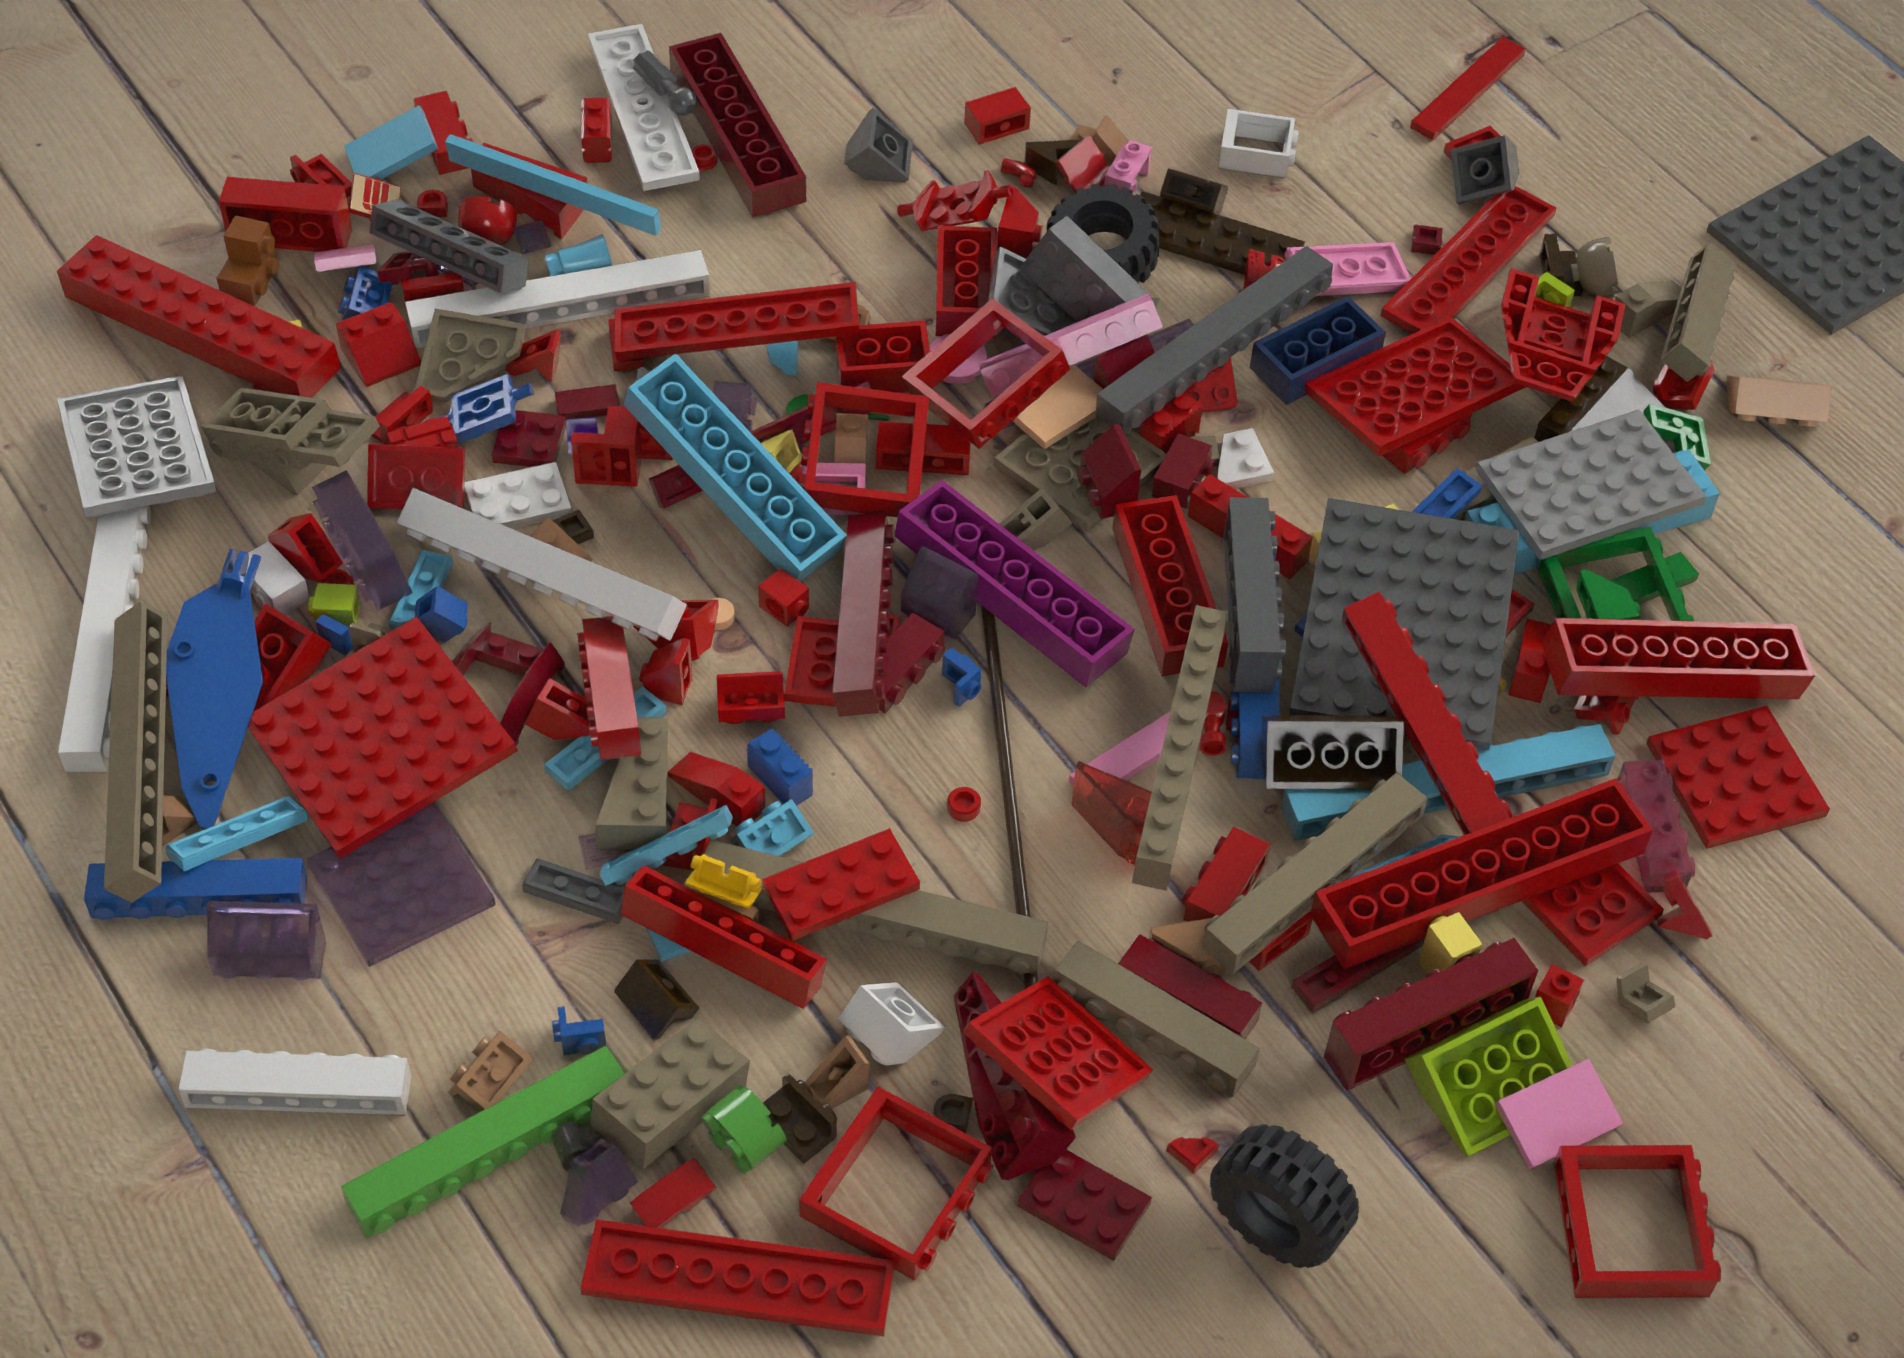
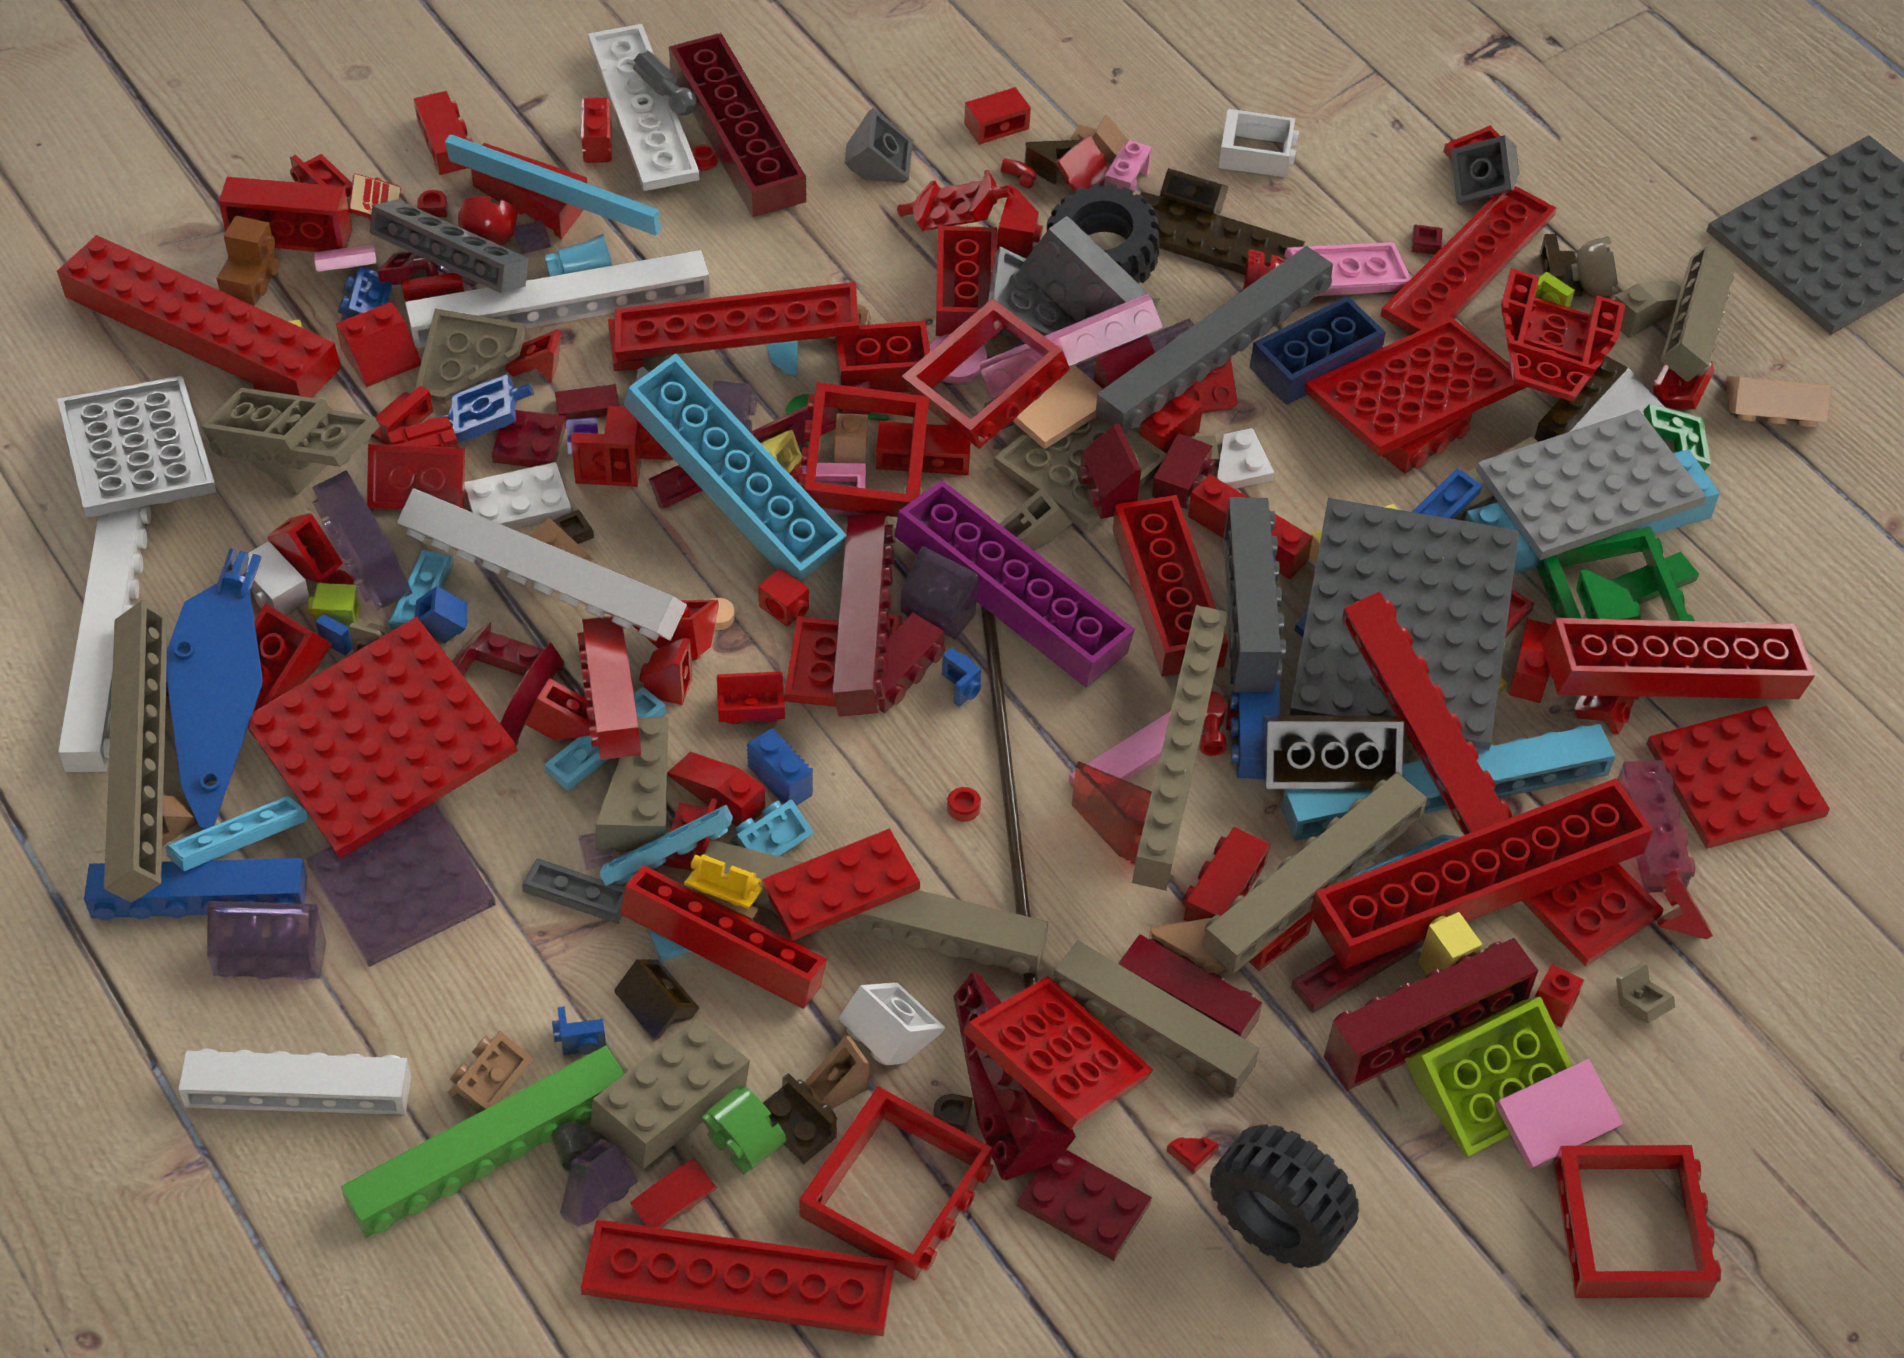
(392, 145): medium azure tile -> none
(1467, 88): red tile -> none

